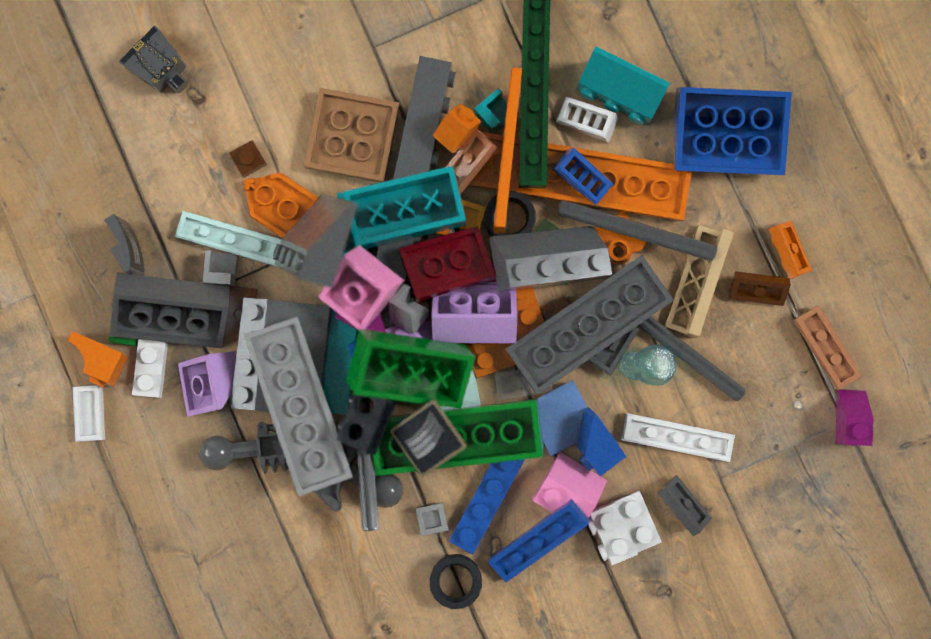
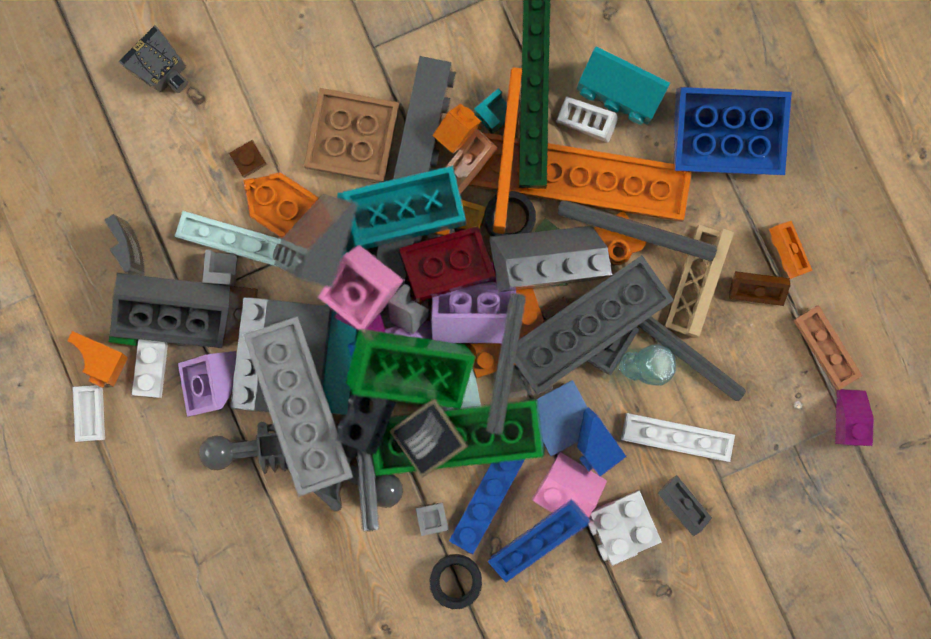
(506, 363): none -> dark grey axle
(576, 183): blue slope -> none

